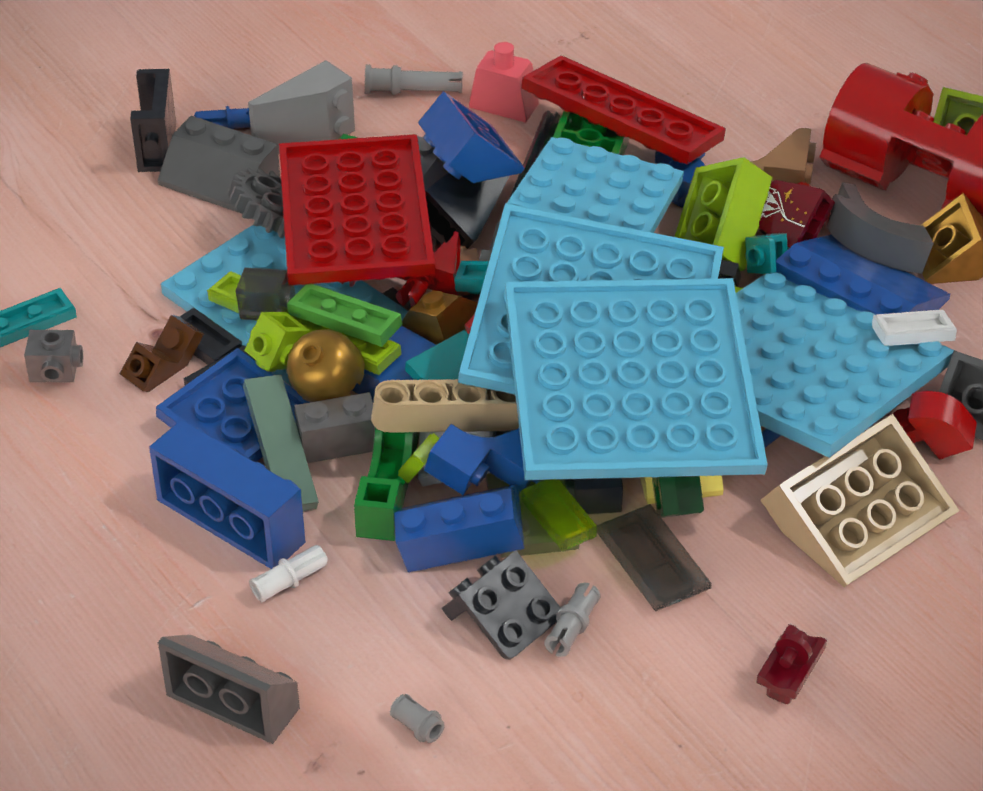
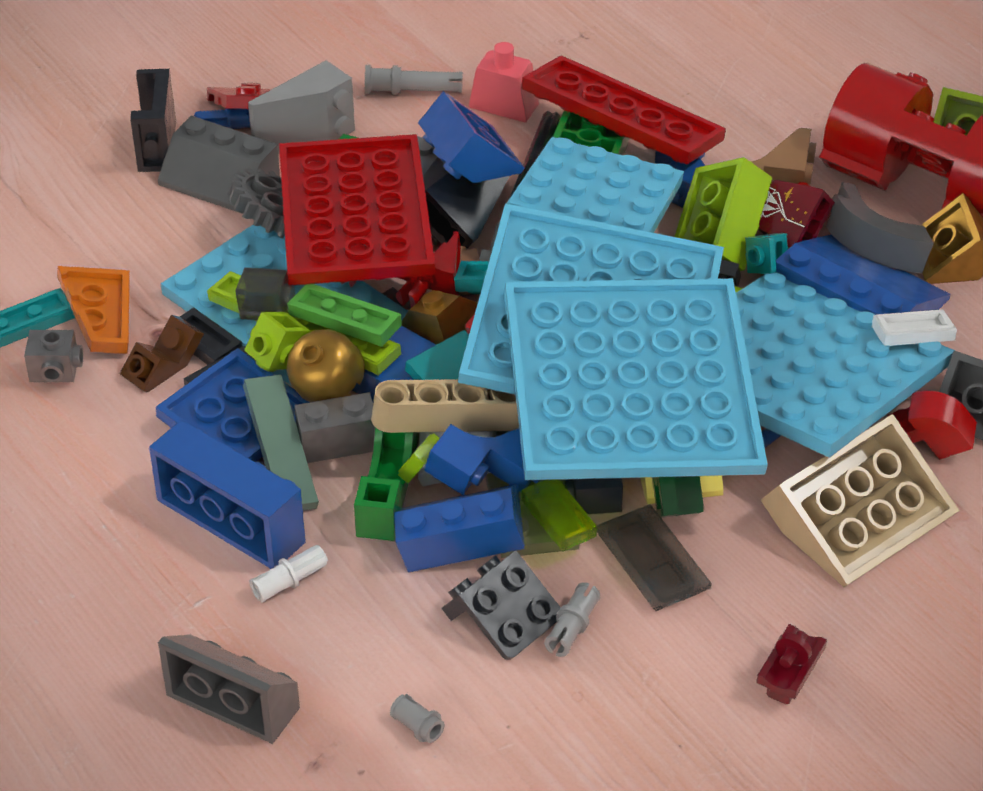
(99, 305): none -> orange wing
(235, 97): none -> red wing

